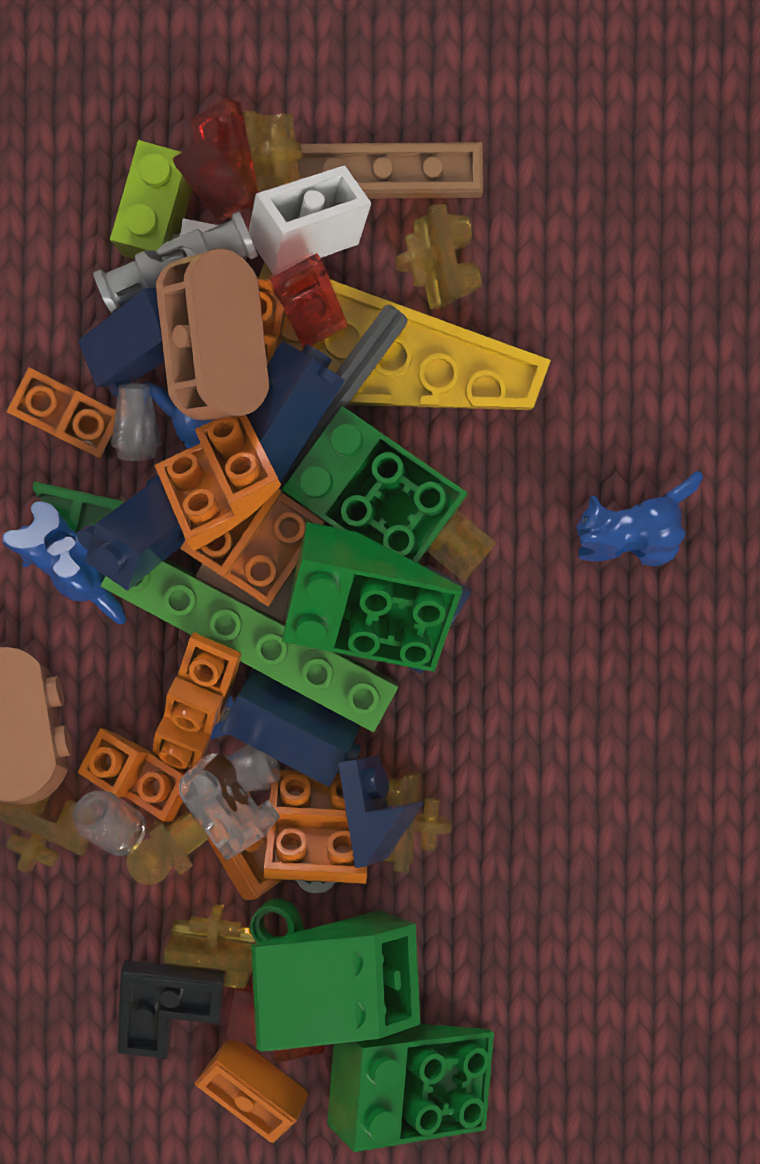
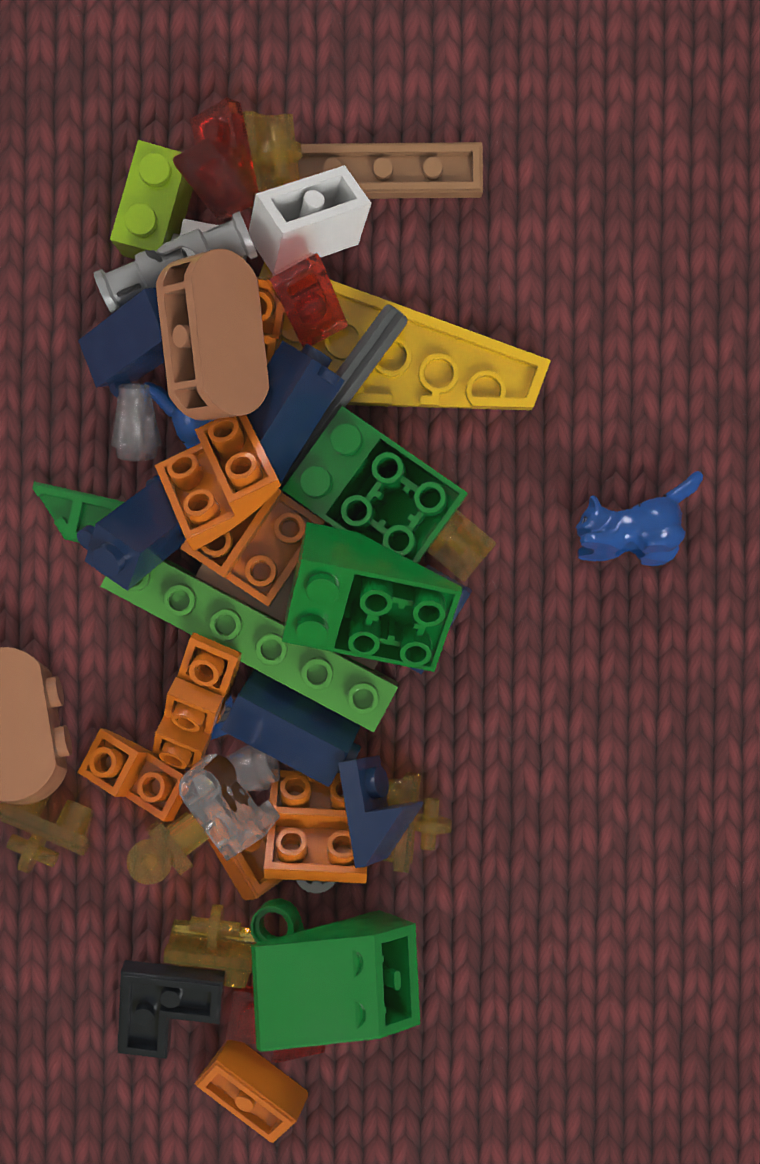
(57, 553): blue animal -> none
(63, 412): orange slope -> none
(109, 822): clear brick -> none
(410, 1086): green slope -> none
(434, 259): clear yellow hips -> none

